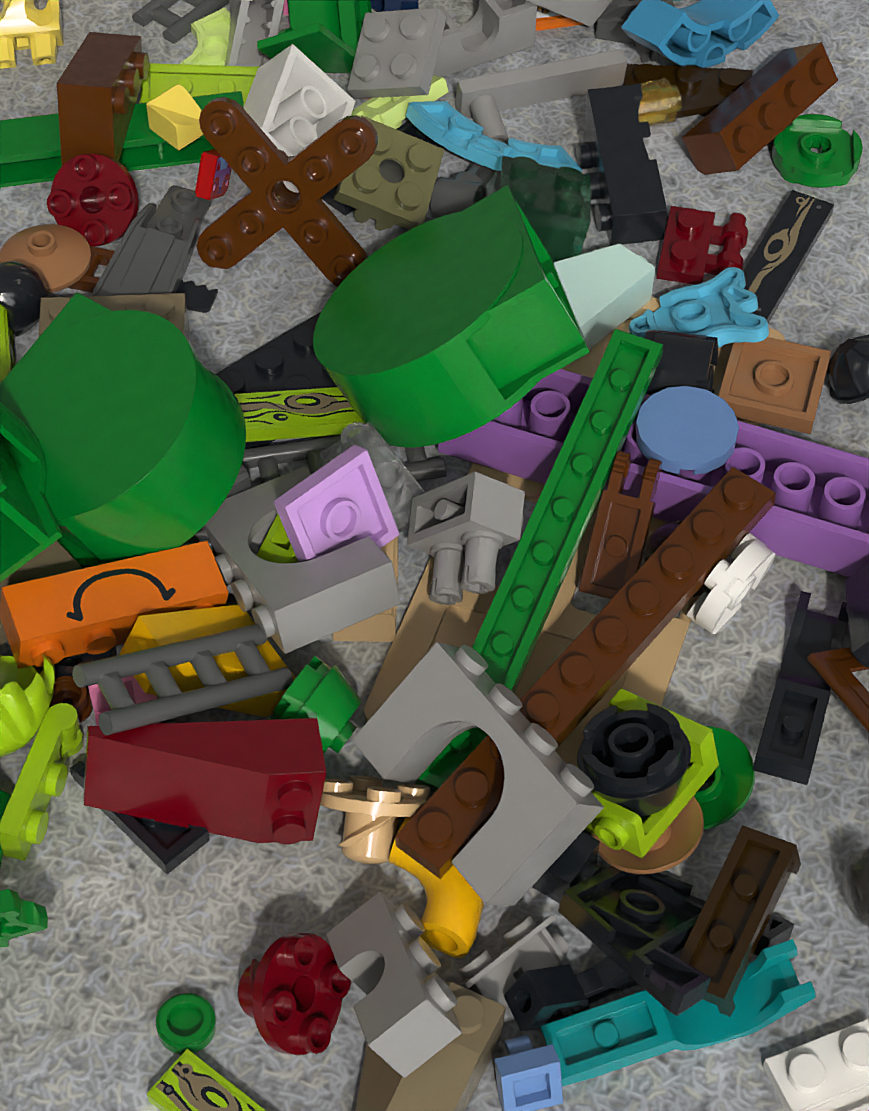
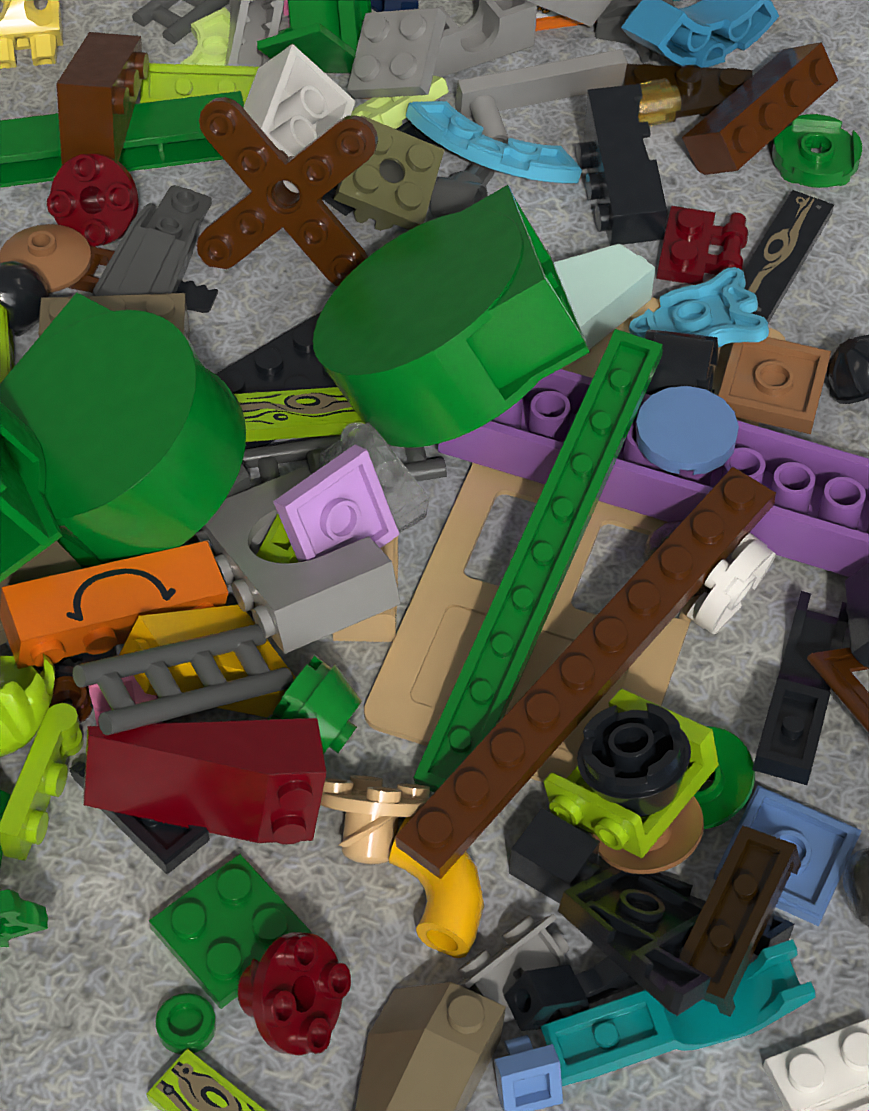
(175, 117): light yellow slope -> none
(212, 176): red tile -> none
(224, 927): none -> green plate
(406, 1002): light grey arch -> none
(463, 530): light grey brick -> none
(542, 796): light grey arch -> none
(552, 200): clear green brick -> none
(620, 530): reddish brown hinge -> none
(821, 843): none -> medium blue tile

